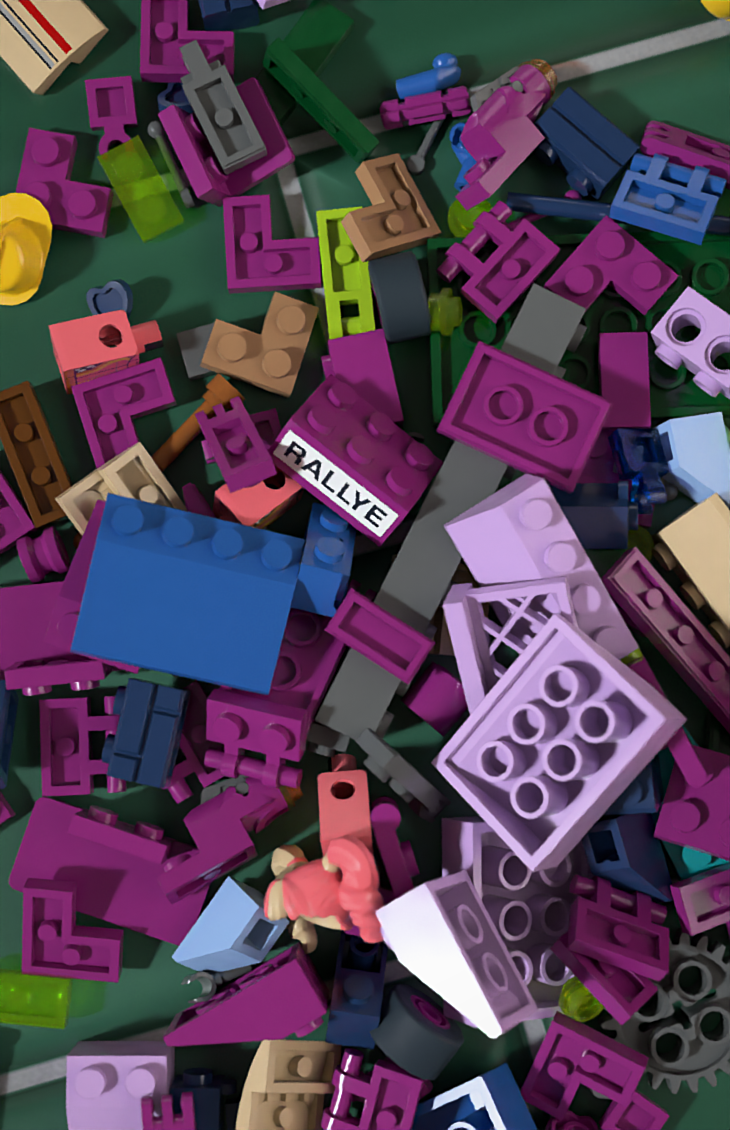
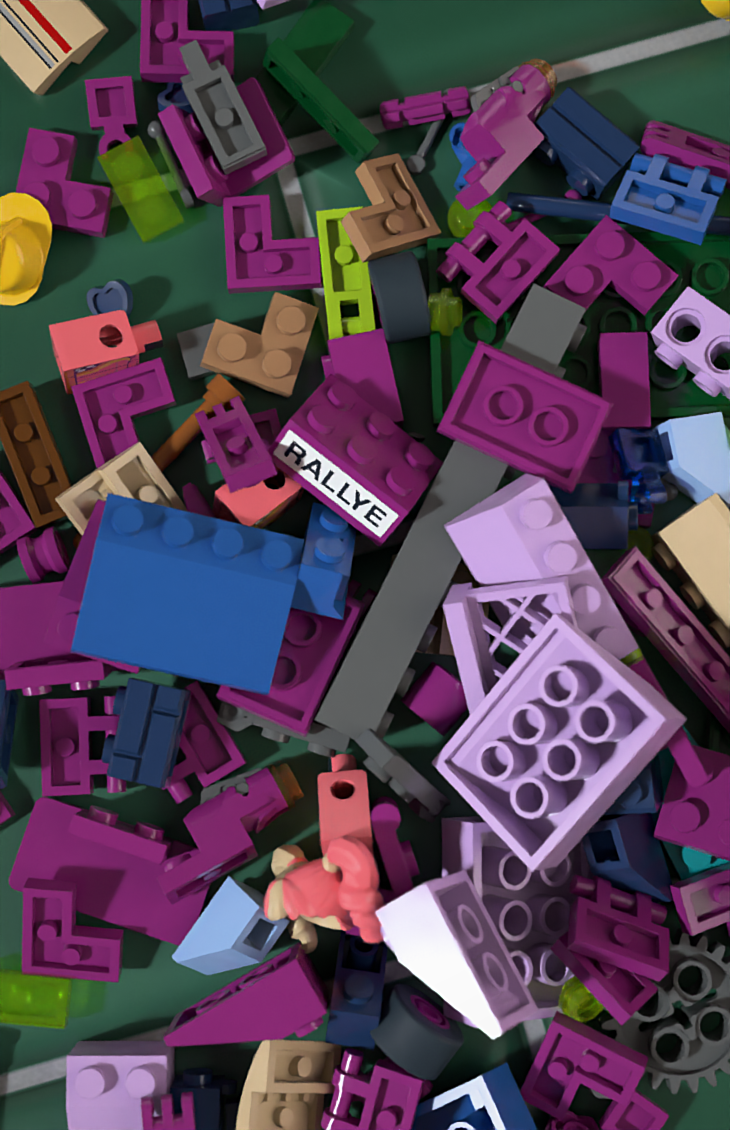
(212, 981): dark grey hand -> none
(256, 726): magenta plate -> none
(379, 636): magenta tile -> none
(441, 77): blue arm -> none

